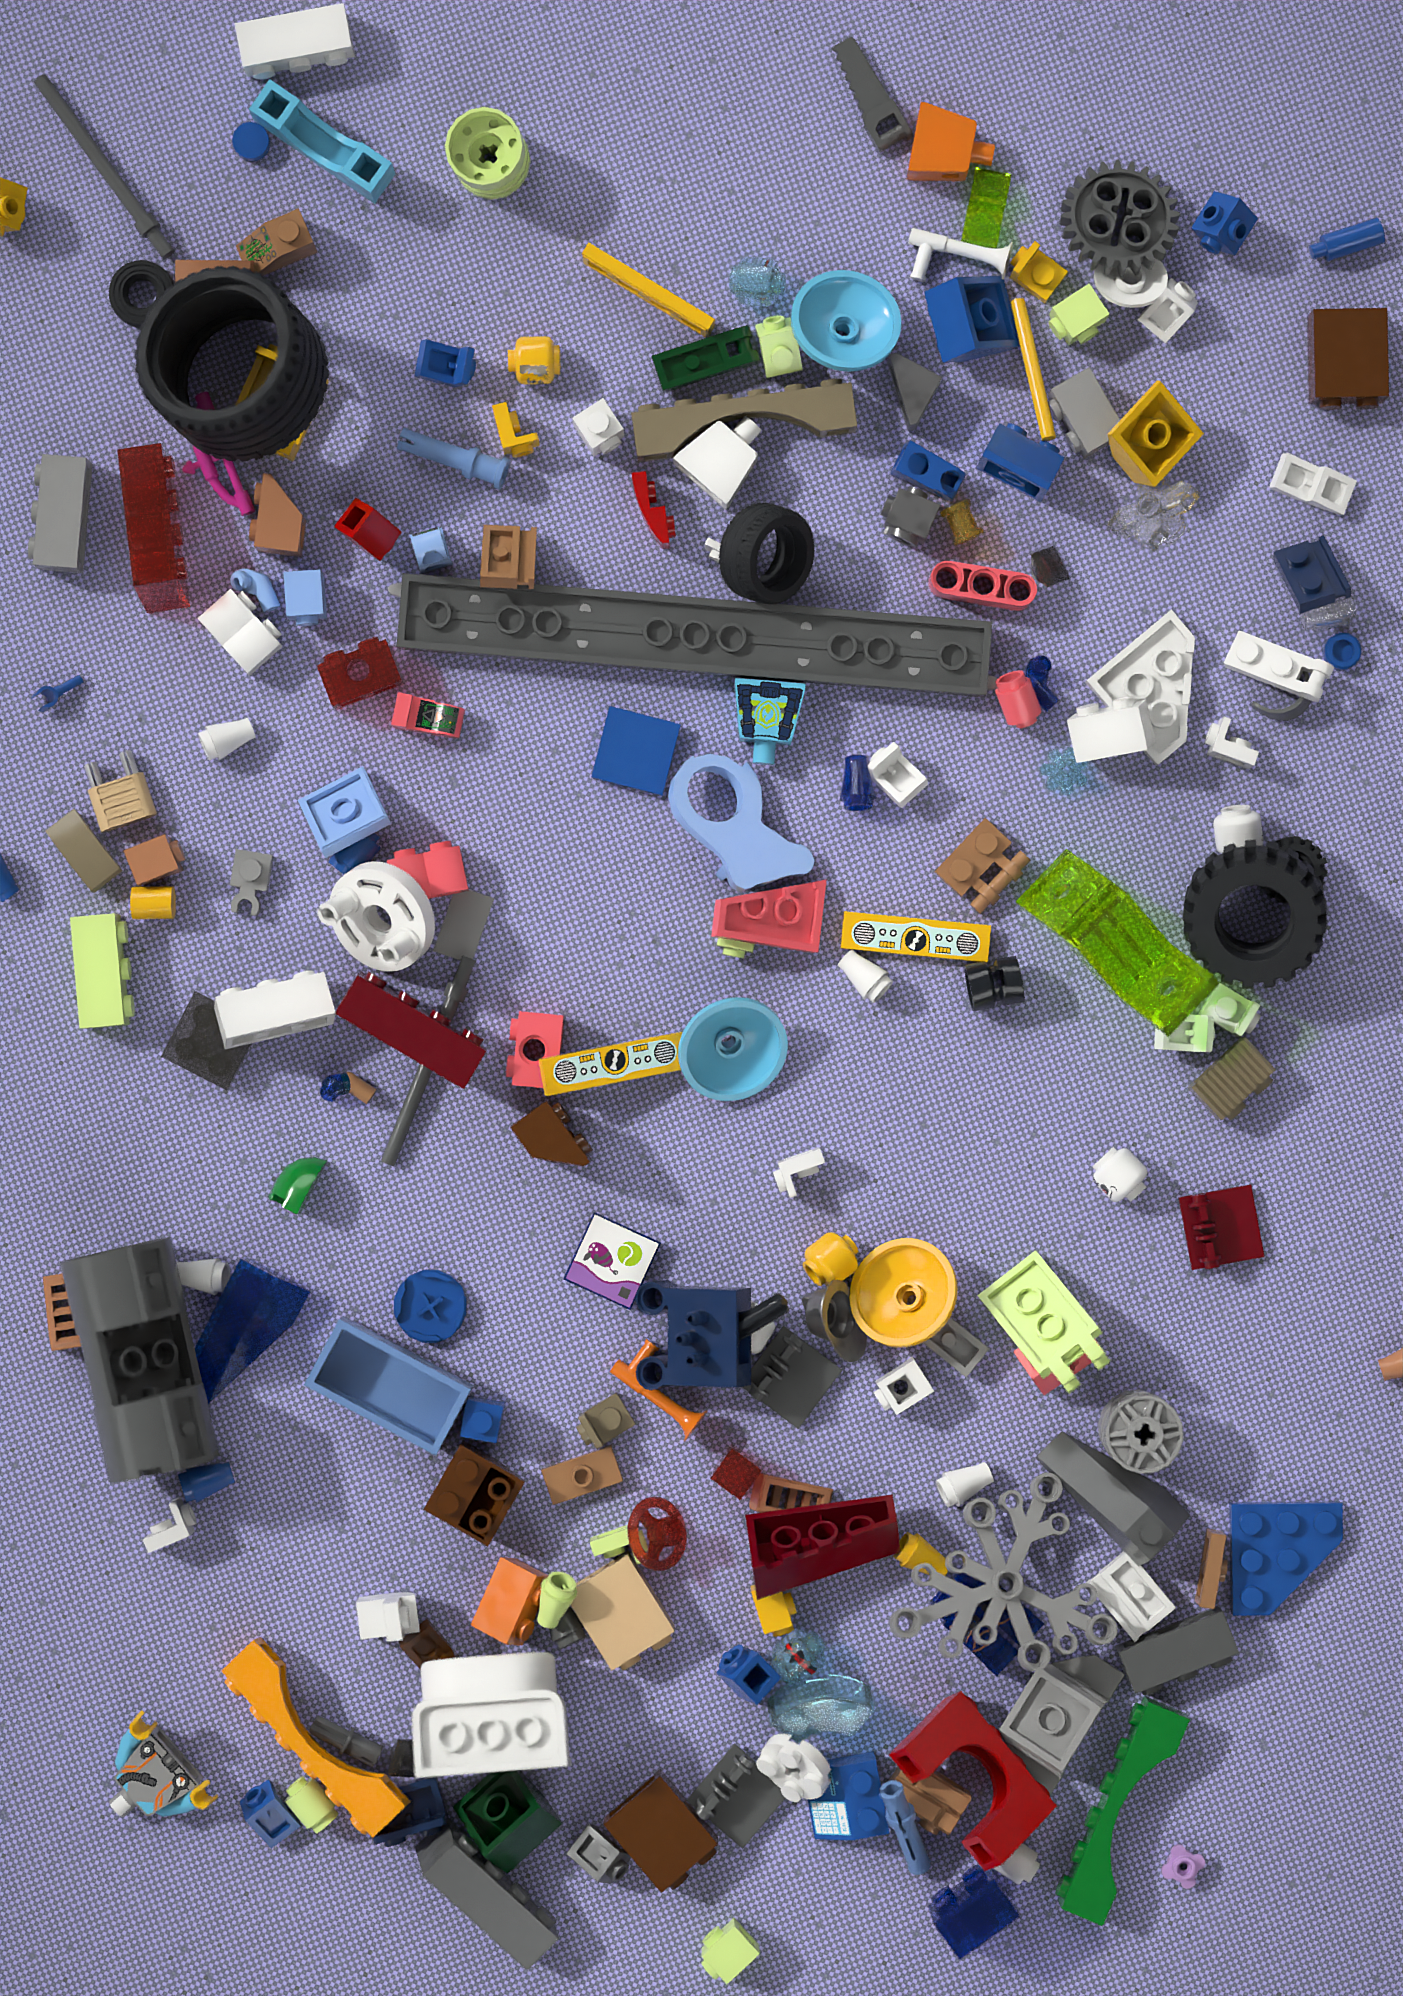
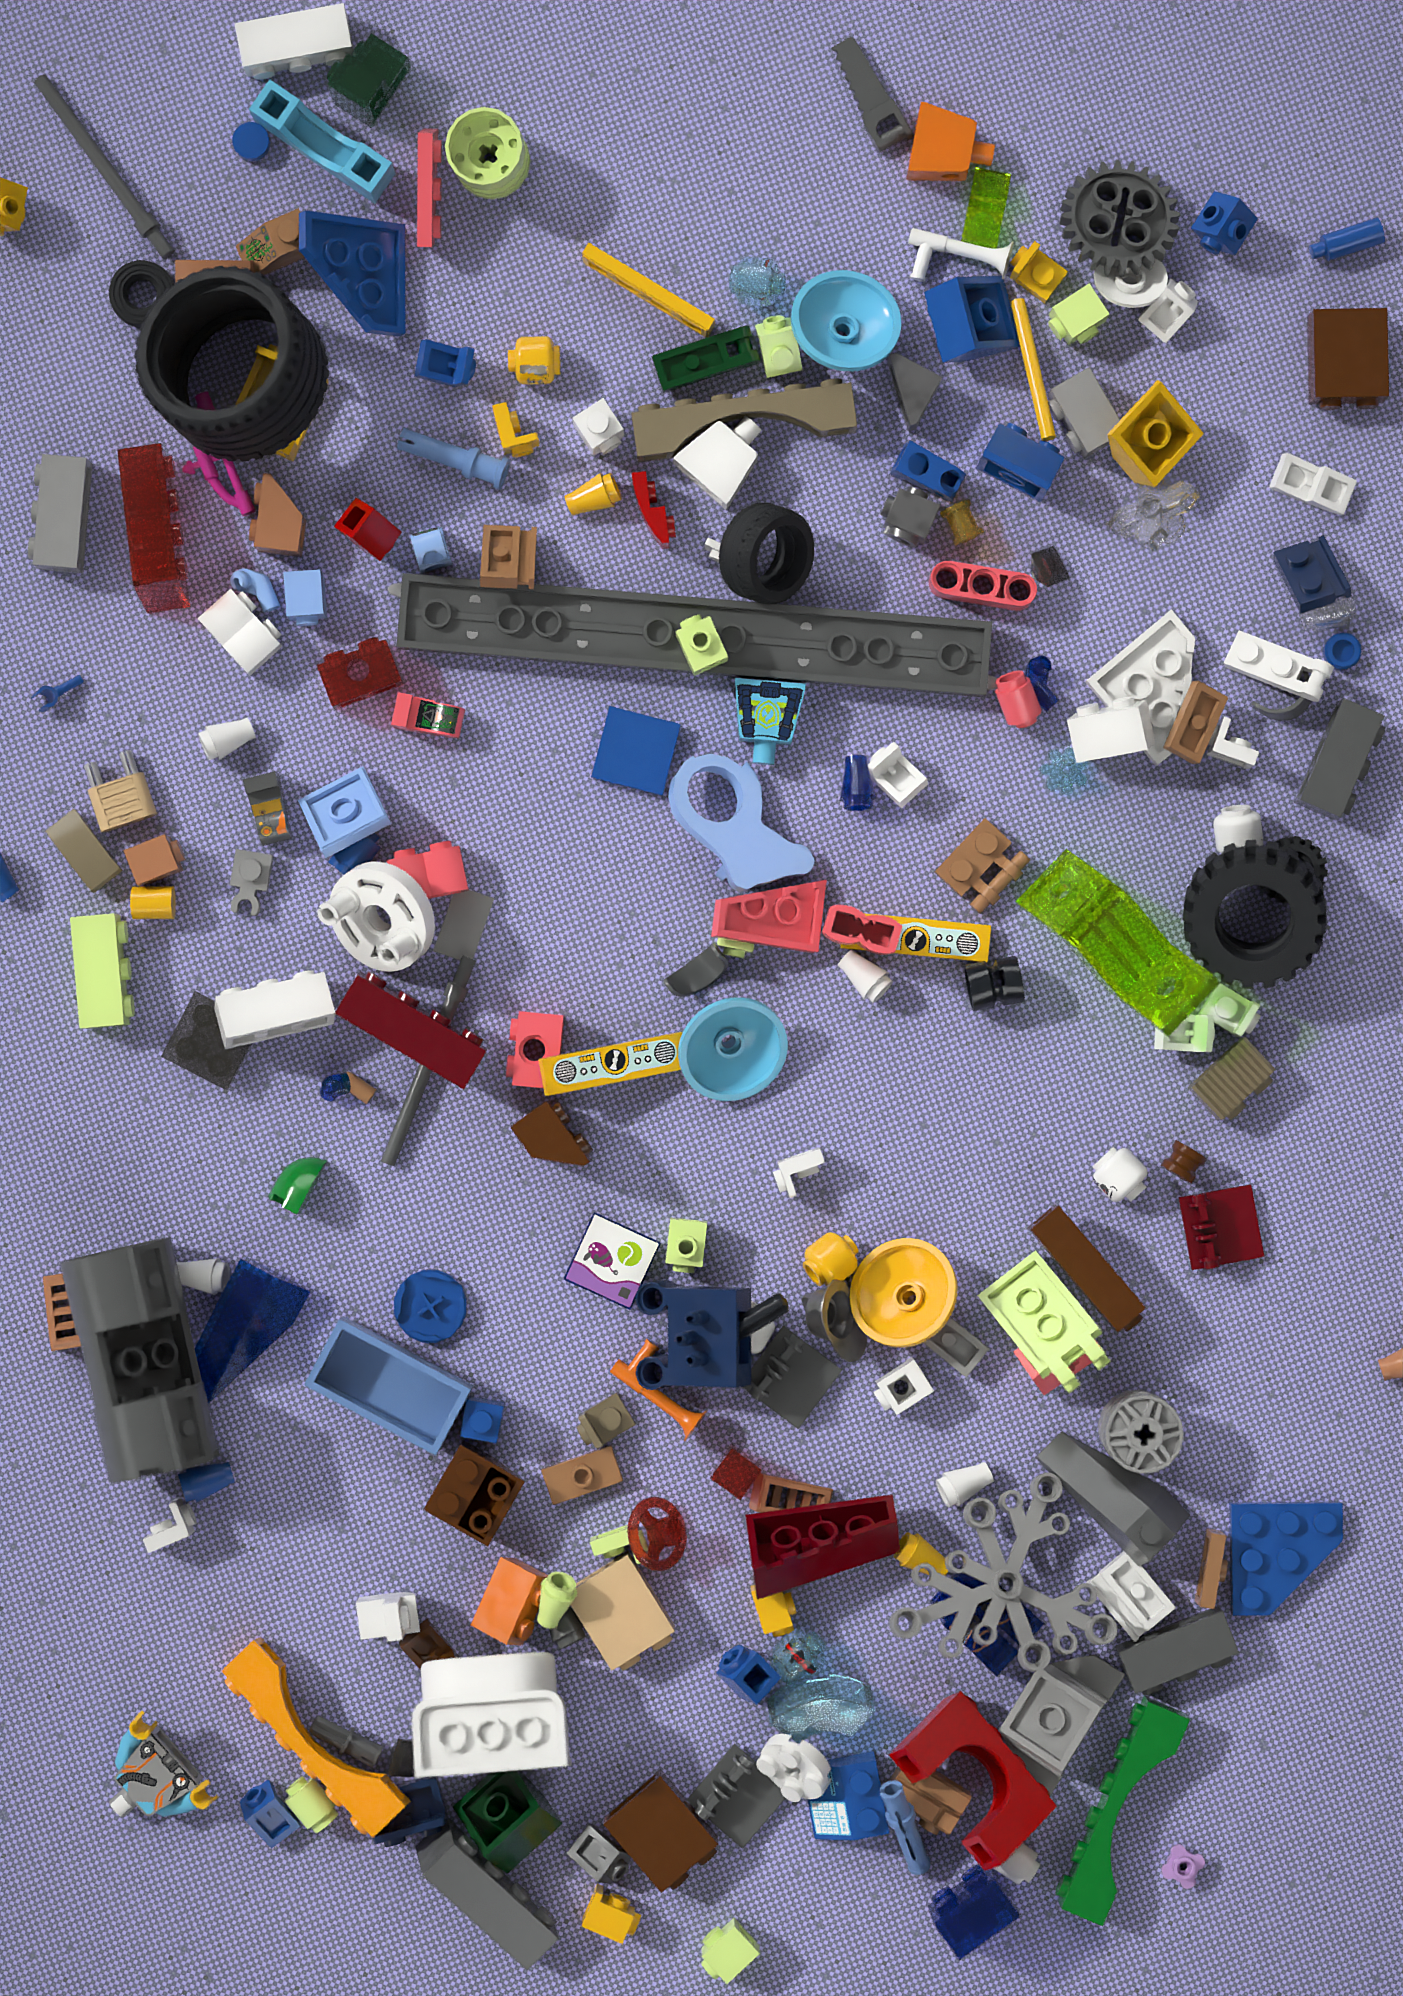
(268, 807): none -> dark grey leg
(361, 266): none -> blue plate
(367, 79): none -> clear green brick
(428, 187): none -> coral wing
(596, 494): none -> yellow cone
(610, 1915): none -> yellow brick
(686, 1244): none -> yellowish green brick
(698, 973): none -> dark grey helmet
(701, 644): none -> yellowish green brick
(851, 926): none -> coral brick
(1087, 1269): none -> reddish brown brick
(1183, 1162): none -> reddish brown wheel
(1195, 722): none -> medium nougat plate
(1341, 759): none -> dark grey brick

